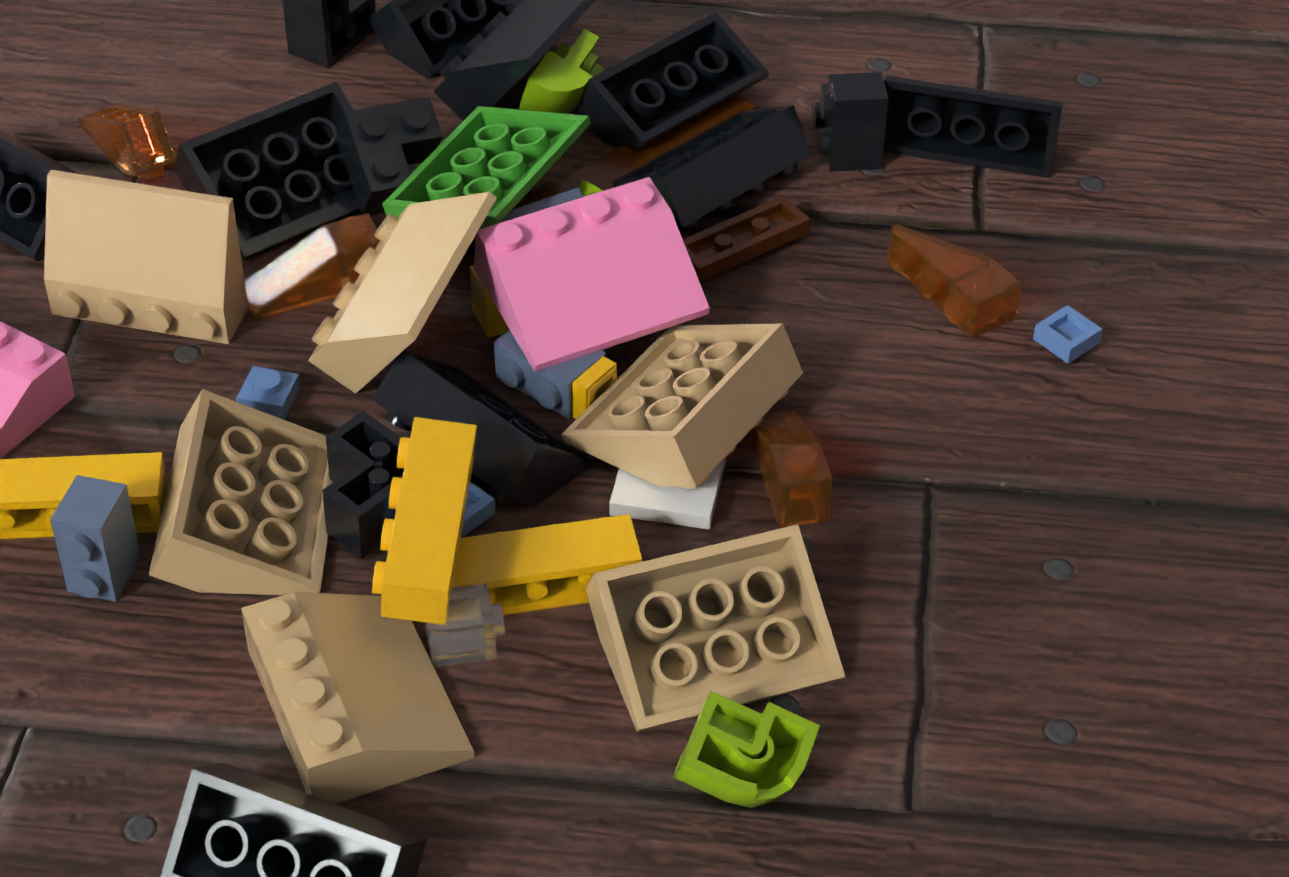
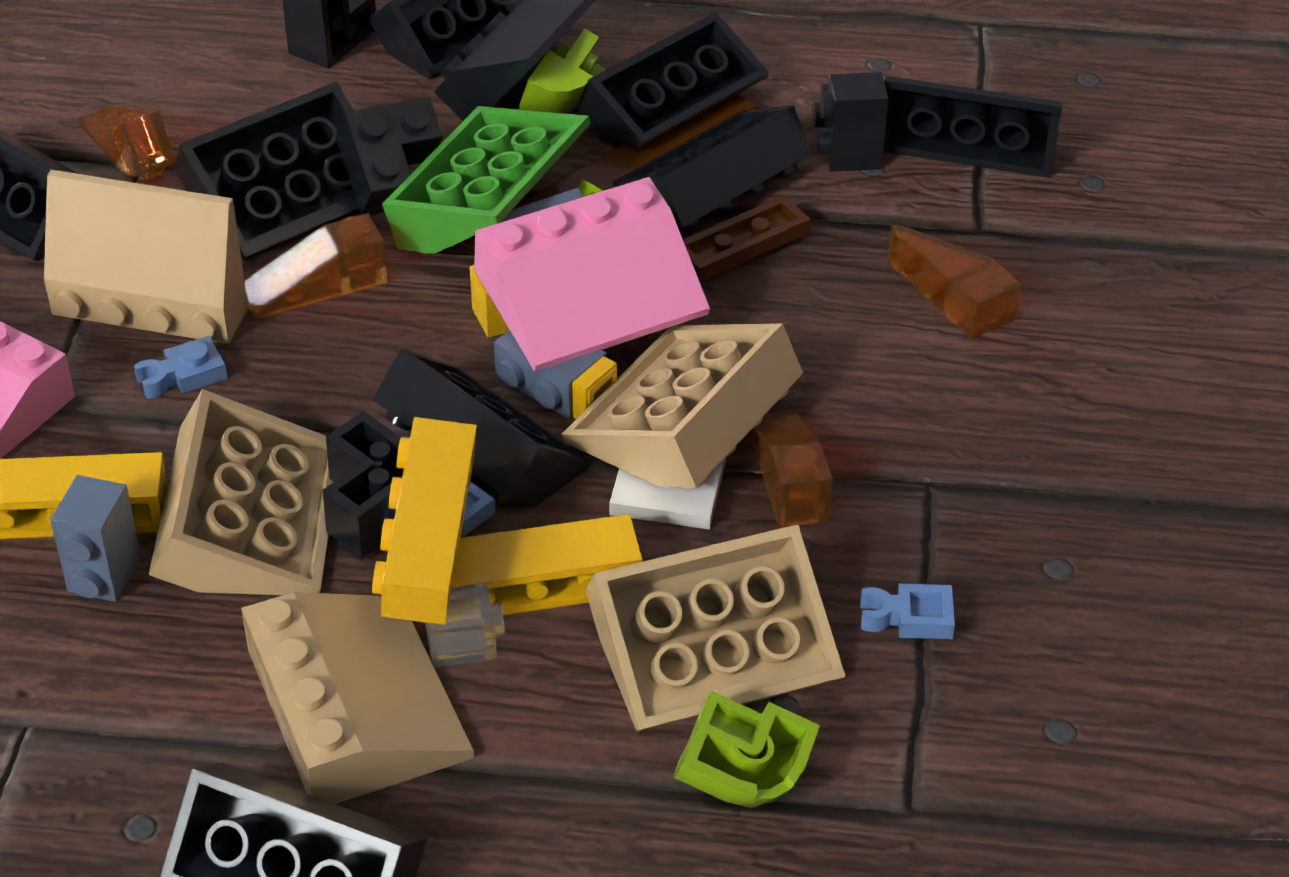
(185, 365): none -> medium blue plate
(269, 391): medium blue plate -> none
(397, 287): tan slope -> none
(916, 610): none -> medium blue plate
(1067, 334): medium blue plate -> none

